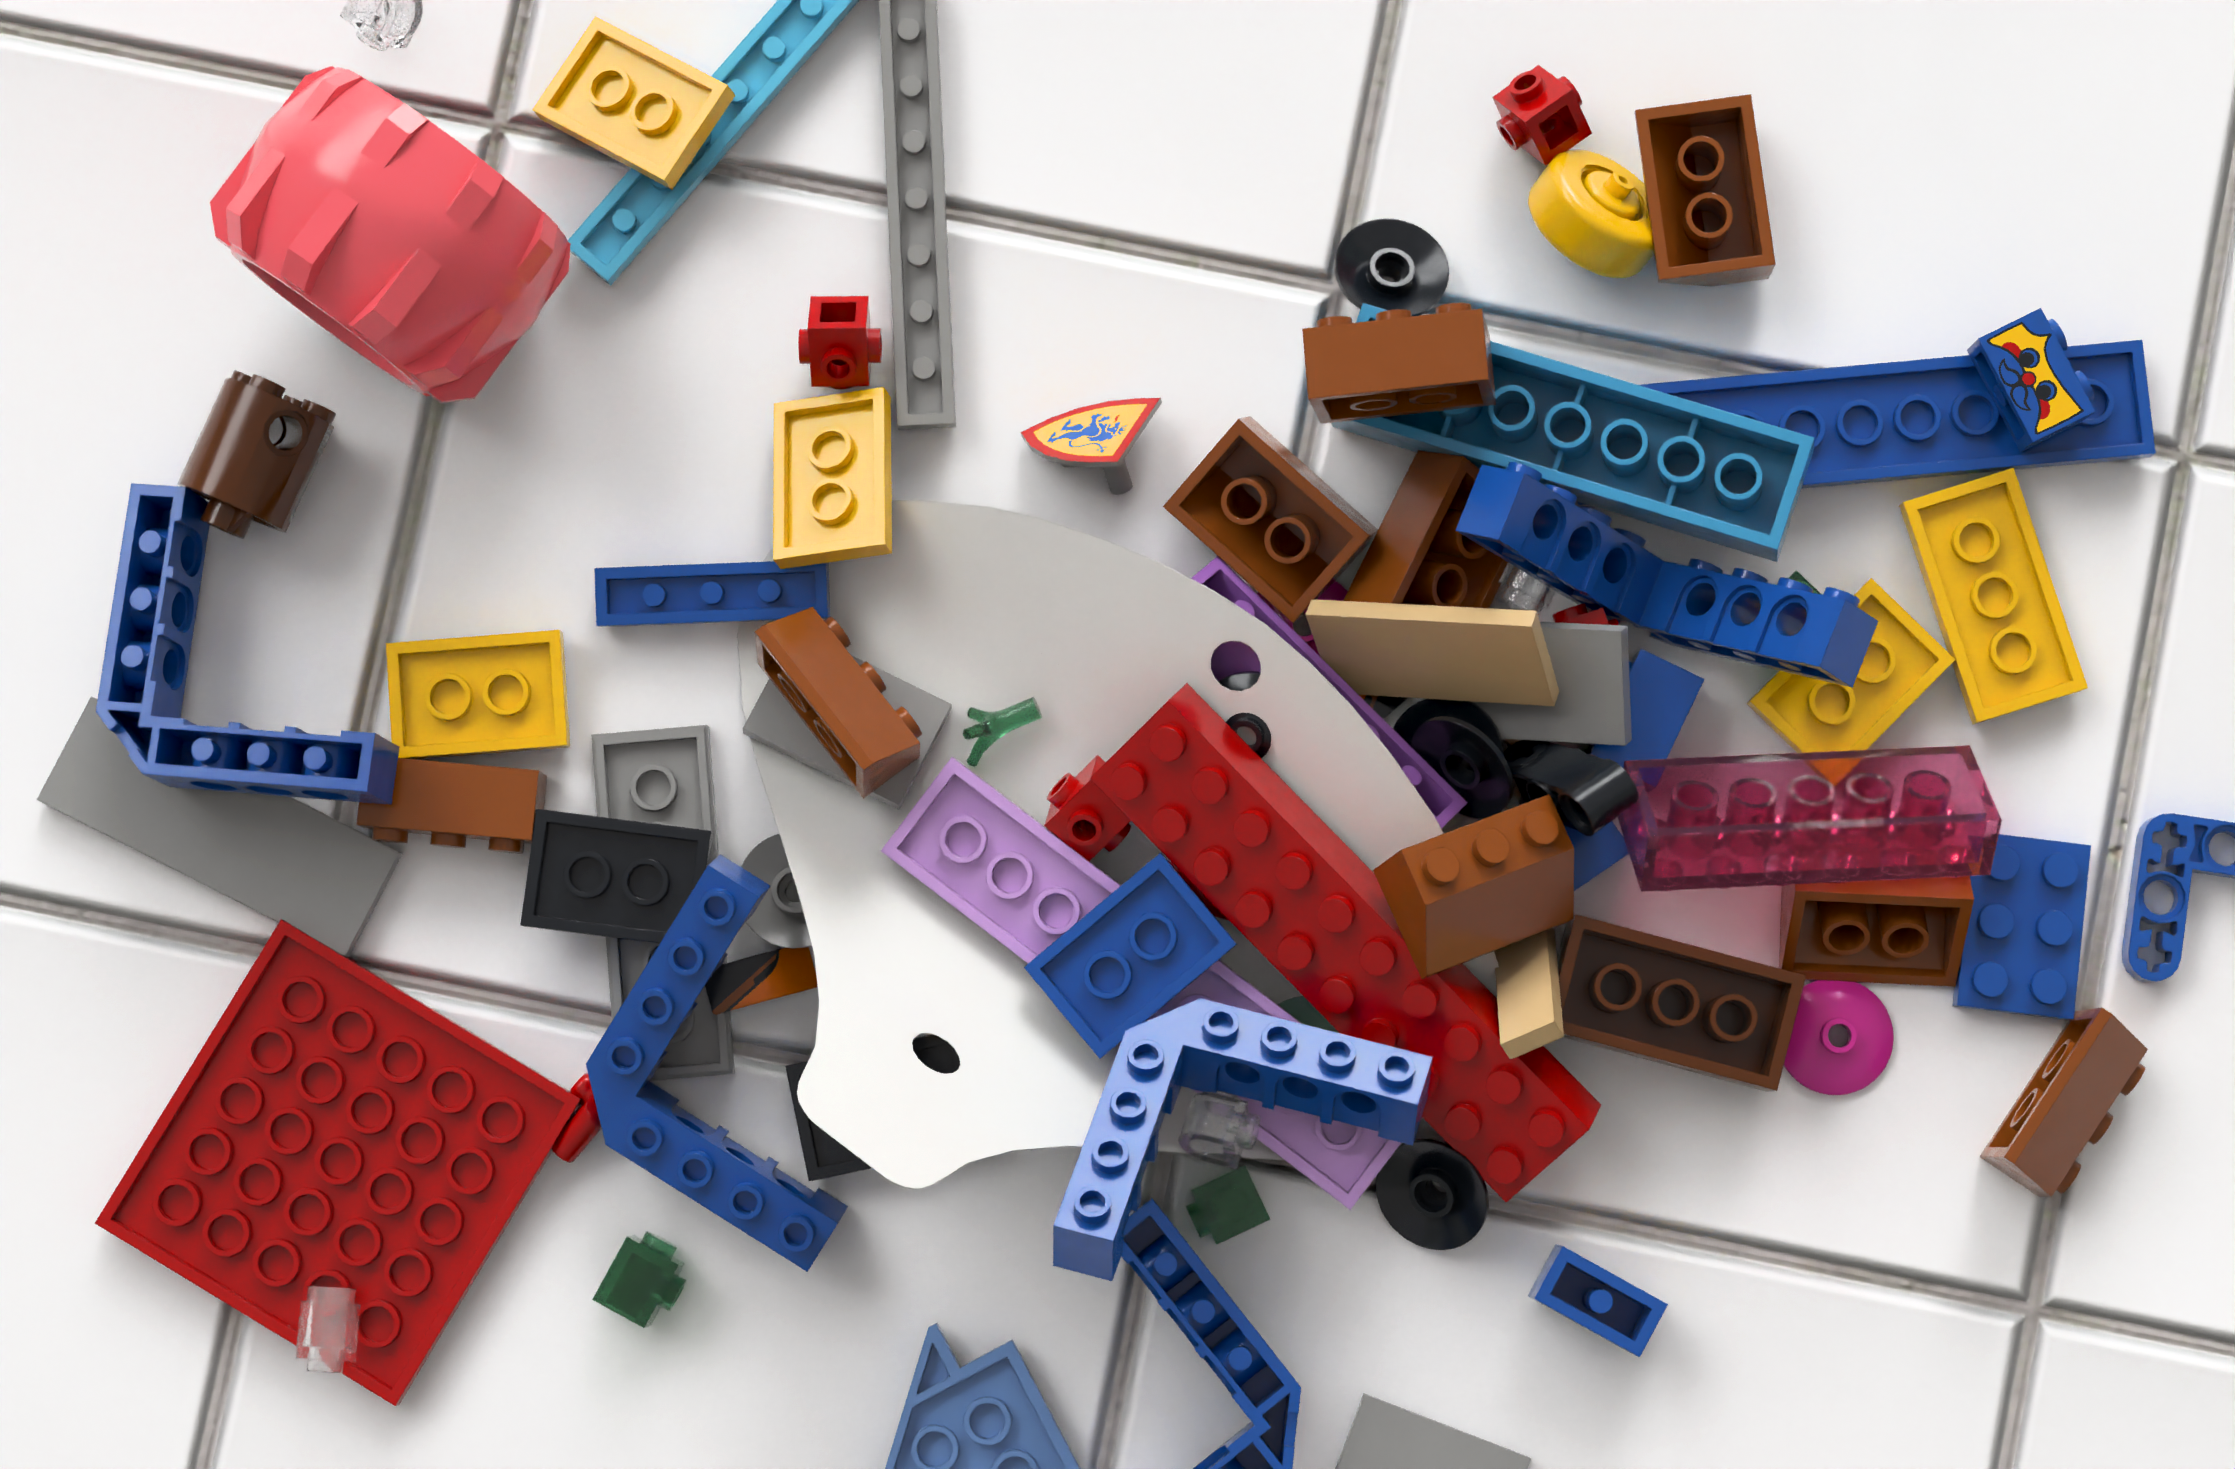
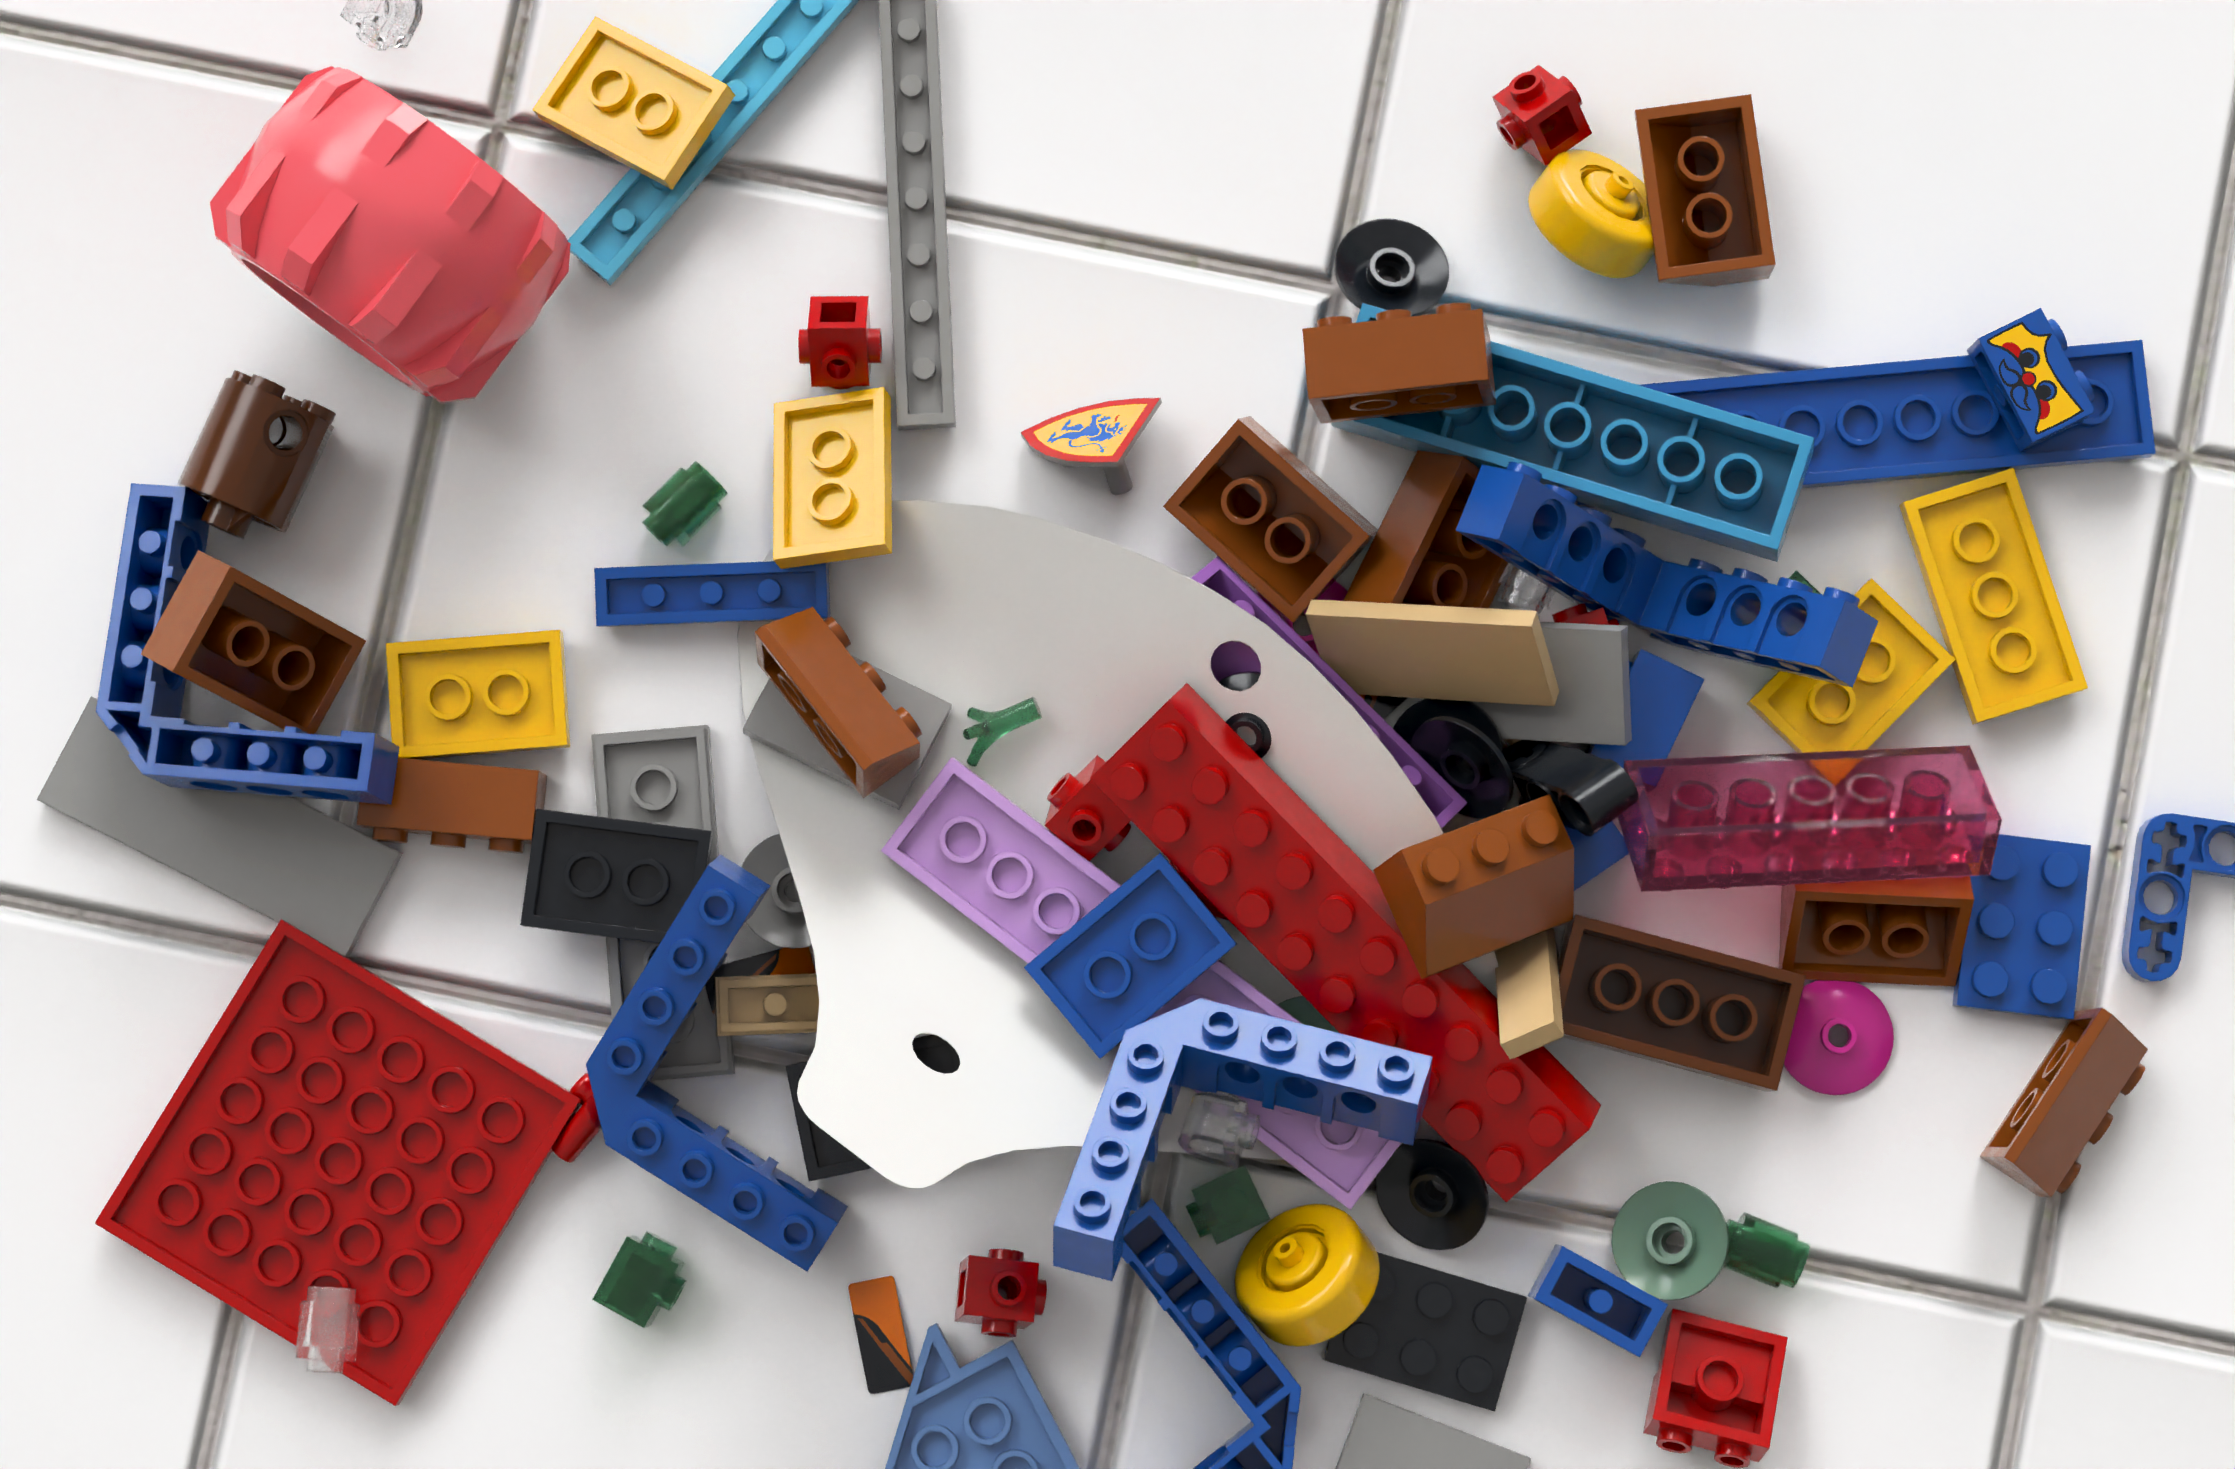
(253, 645): none -> dark orange brick
(683, 505): none -> clear green brick
(766, 1004): none -> tan tile
(881, 1334): none -> sticker
(979, 1296): none -> red brick
(1307, 1275): none -> yellow wheel
(1433, 1333): none -> black plate
(1642, 1234): none -> sand green dish
(1715, 1388): none -> red plate
(1765, 1251): none -> clear green brick

